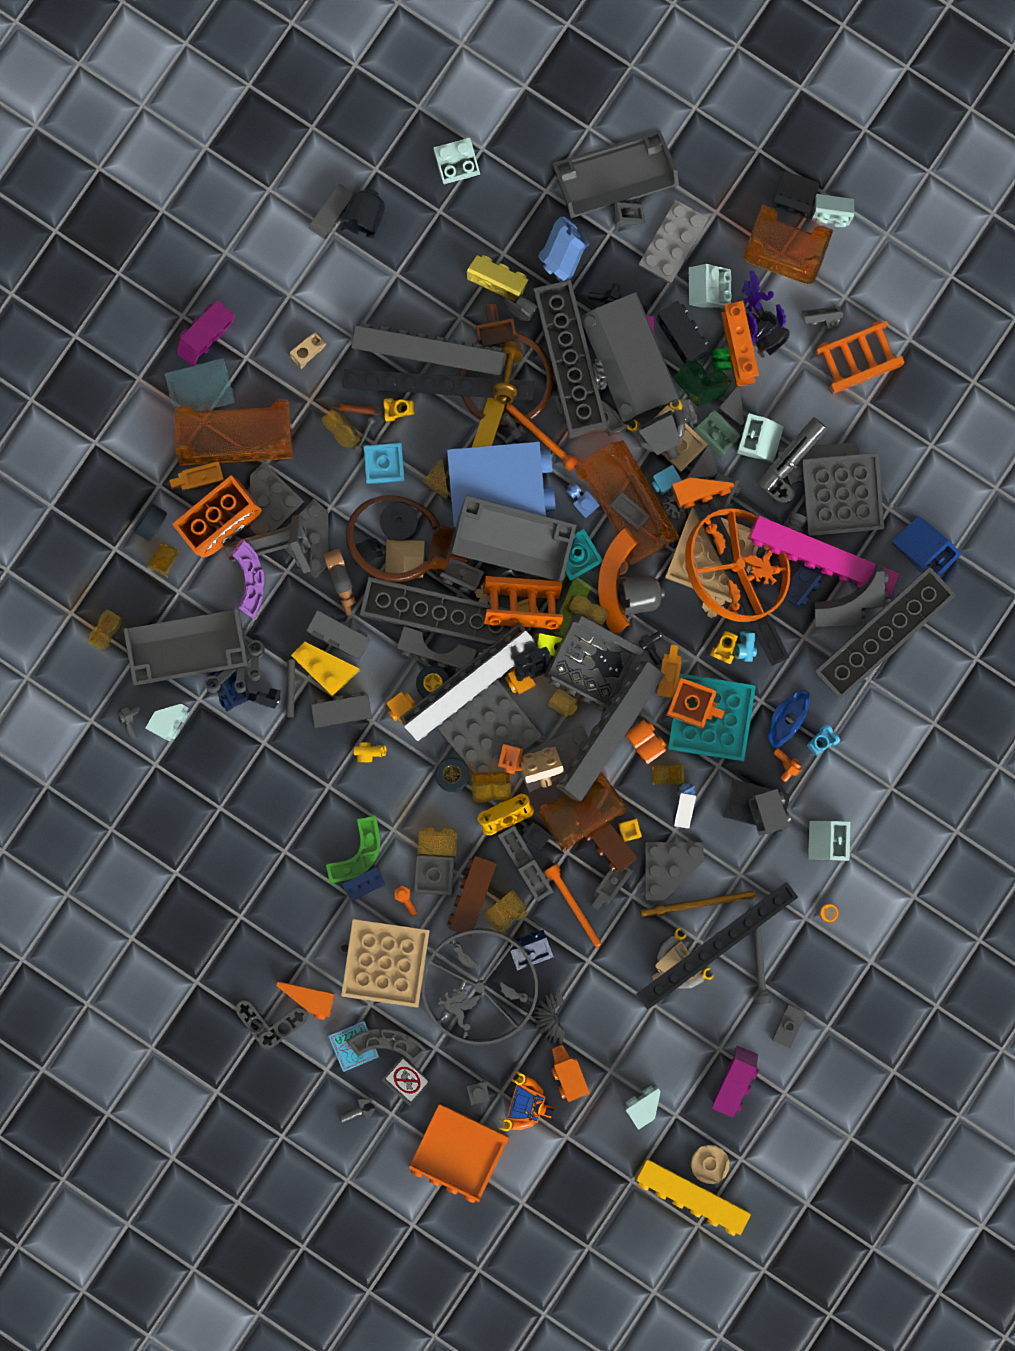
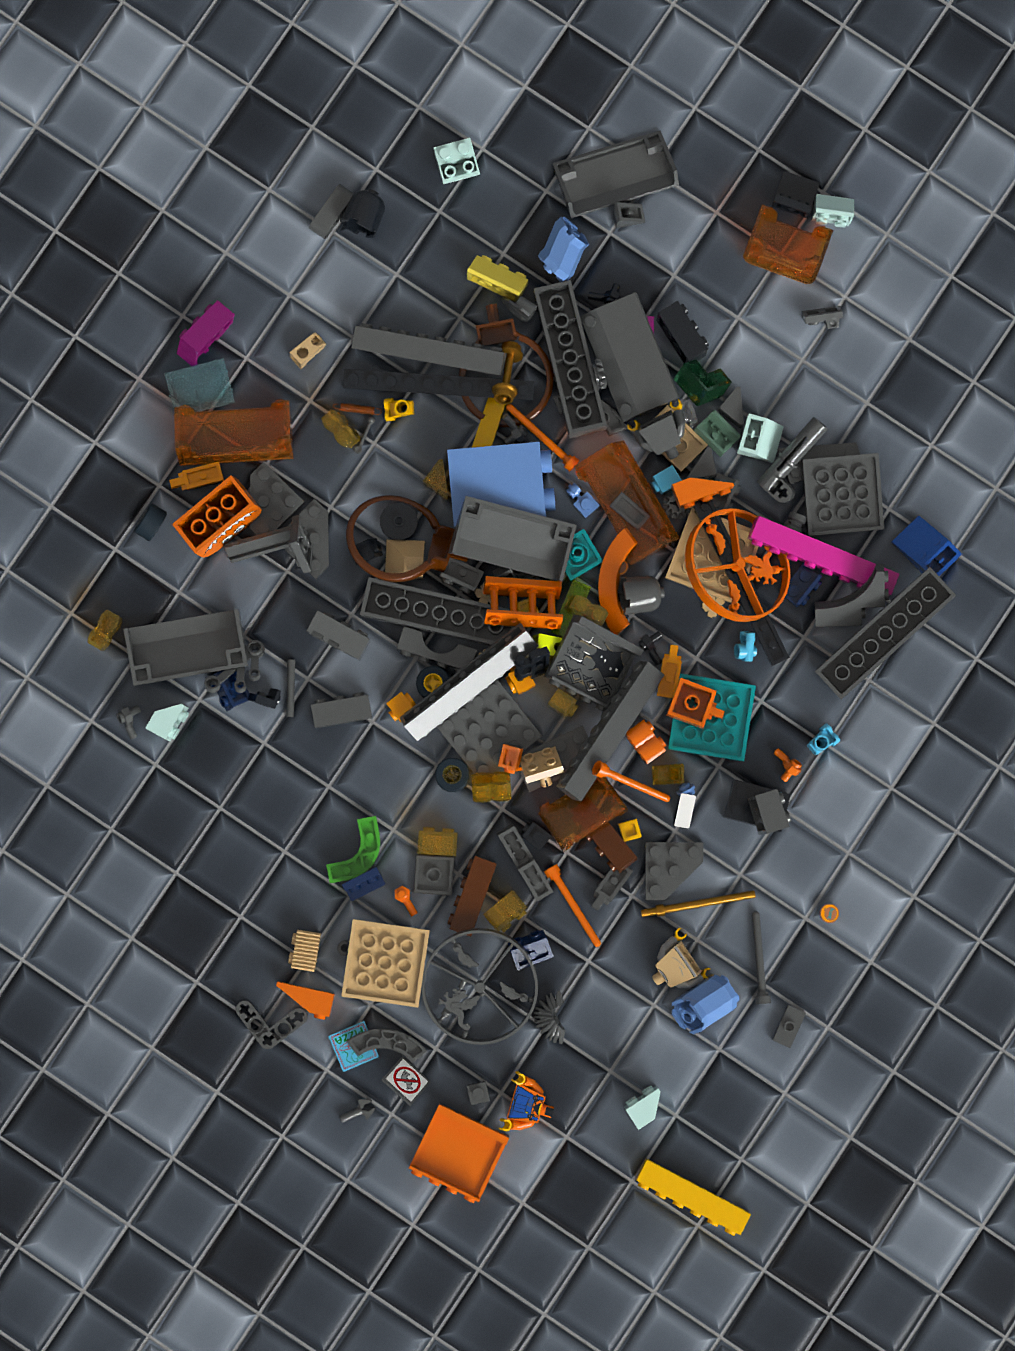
(163, 560): clear yellow slope -> none
(253, 578): medium lavender tile -> none
(305, 950): none -> tan brick
(325, 668): yellow wedge -> none
(340, 579): piece -> none
(366, 752): yellow plate -> none
(383, 463): medium azure tile -> none
(505, 814): yellow piece -> none
(570, 1075): orange hinge -> none
(601, 770): none -> orange piece
(673, 242): light grey plate -> none
(705, 1004): none -> medium blue brick
(709, 286): light aqua slope -> none
(710, 1164): tan tile -> none
(716, 945): black plate -> none
(721, 359): green wheel -> none
(723, 651): yellow plate -> none
(736, 1082): magenta wedge -> none
(740, 344): orange fence -> none
(767, 329): helmet -> none
(781, 731): blue piece -> none
(829, 840): light aqua slope -> none
(856, 375): orange fence -> none

